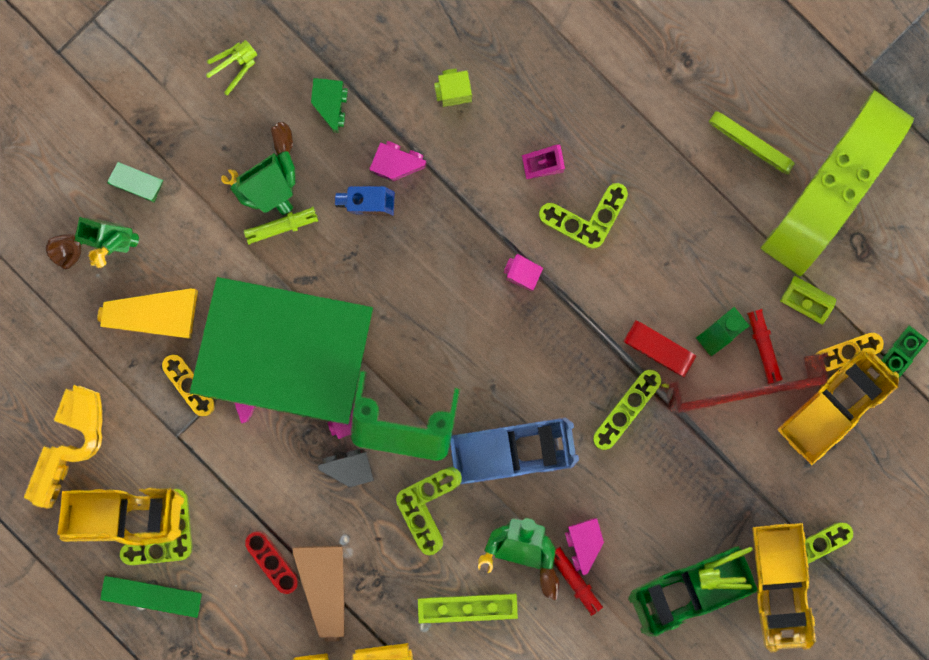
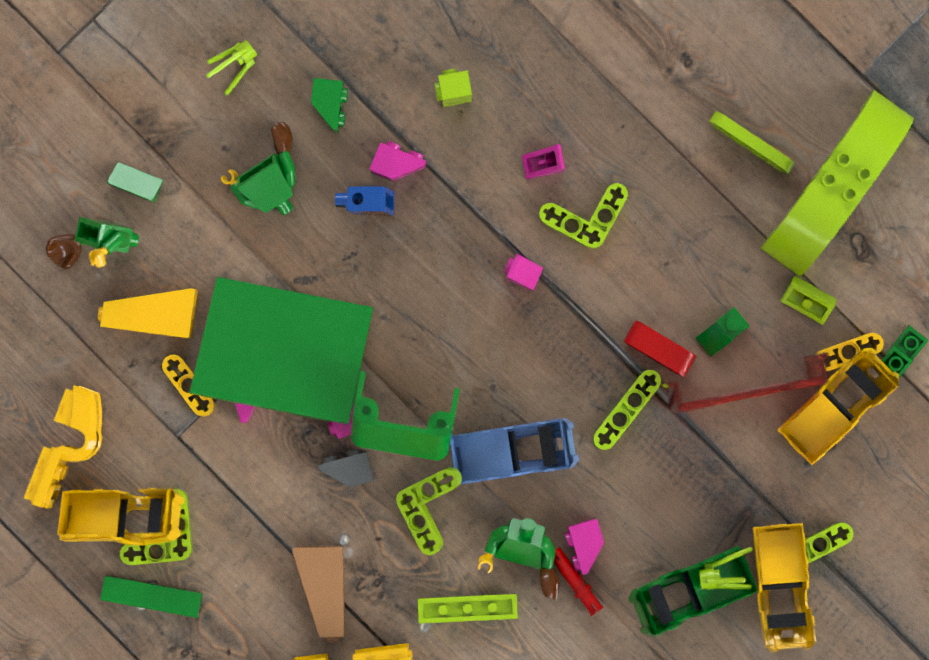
(260, 557): red beam -> none
(281, 225): lime pin -> none
(764, 346): red pin -> none

